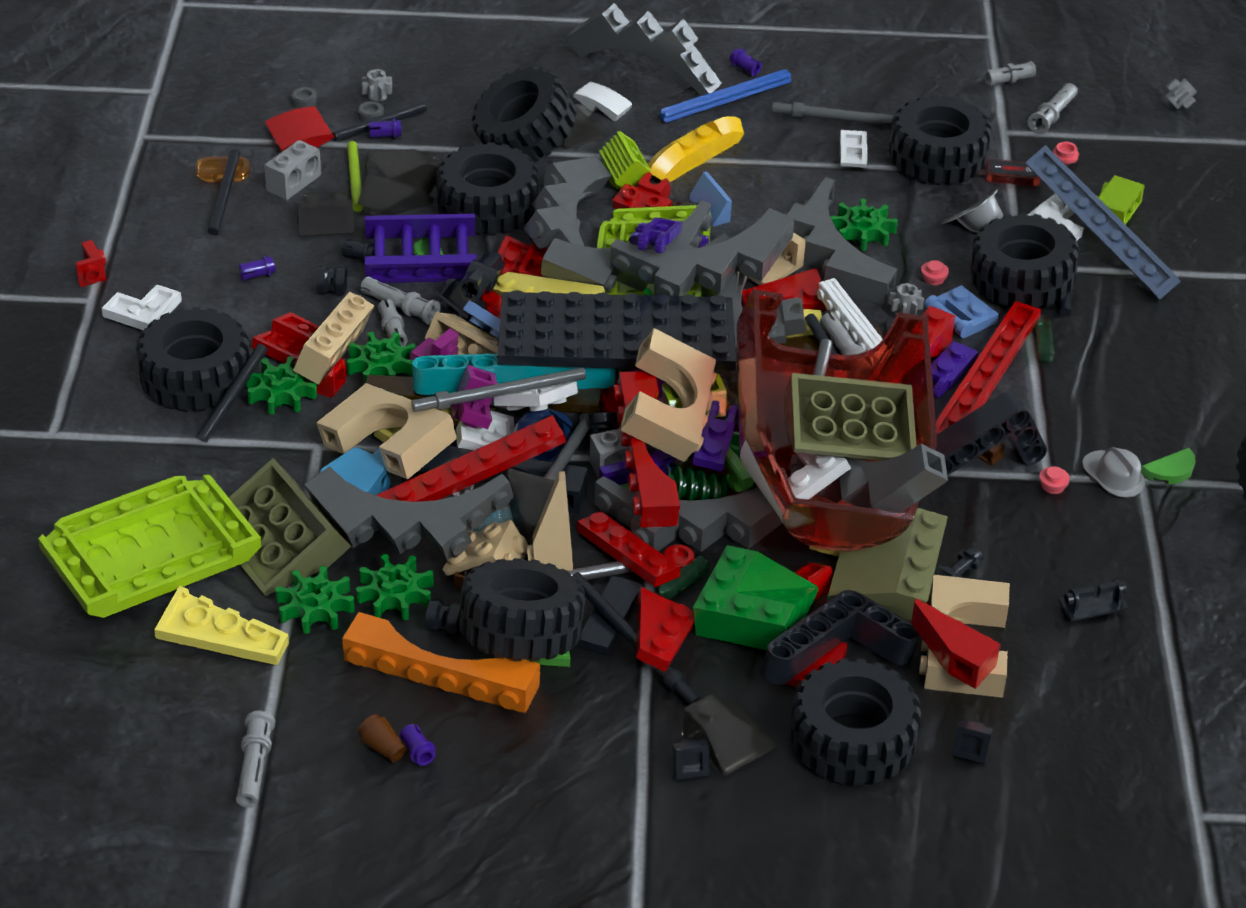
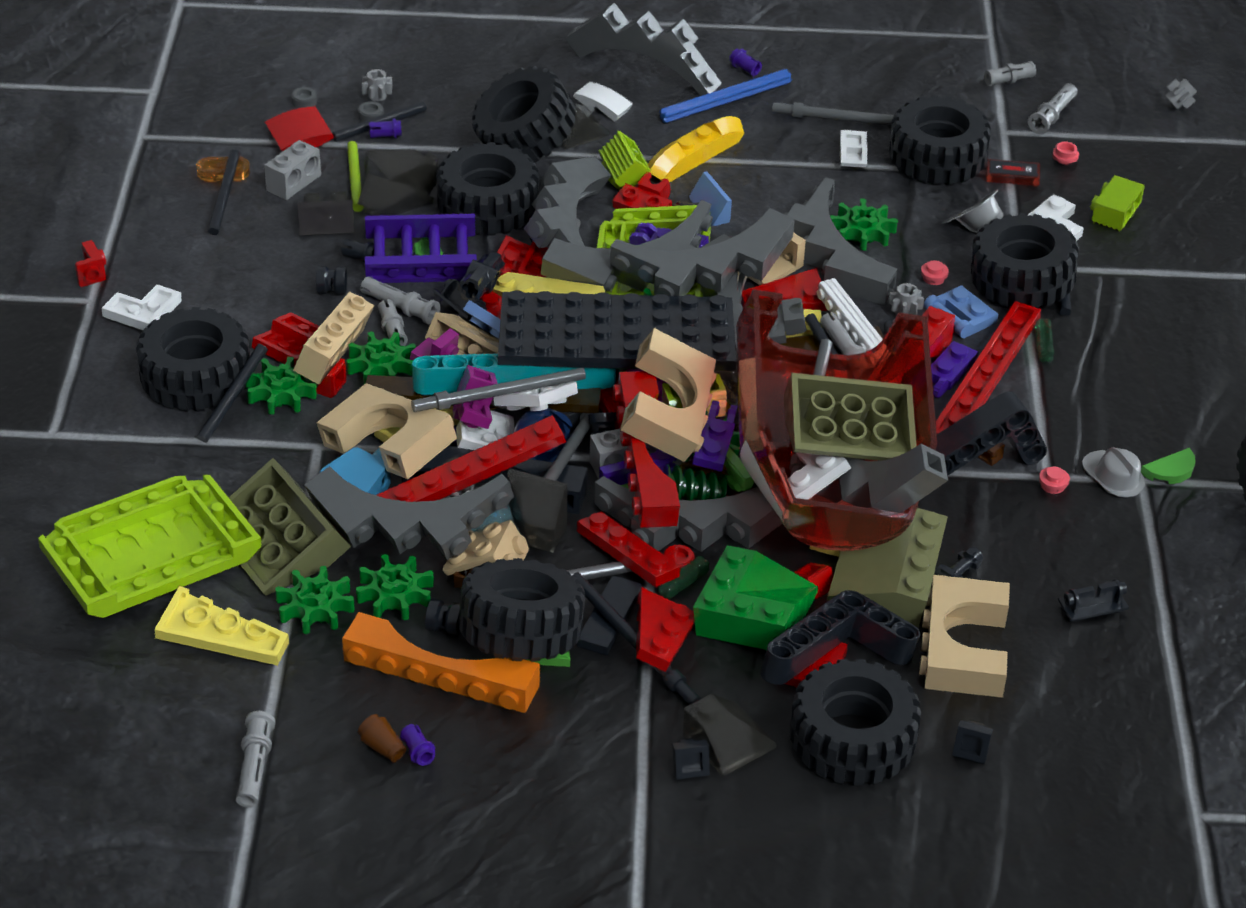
(257, 268): dark purple pin -> none
(552, 531): tan slope -> none
(659, 234): dark purple hinge -> none
(956, 646): red slope -> none
(1103, 222): sand blue plate -> none

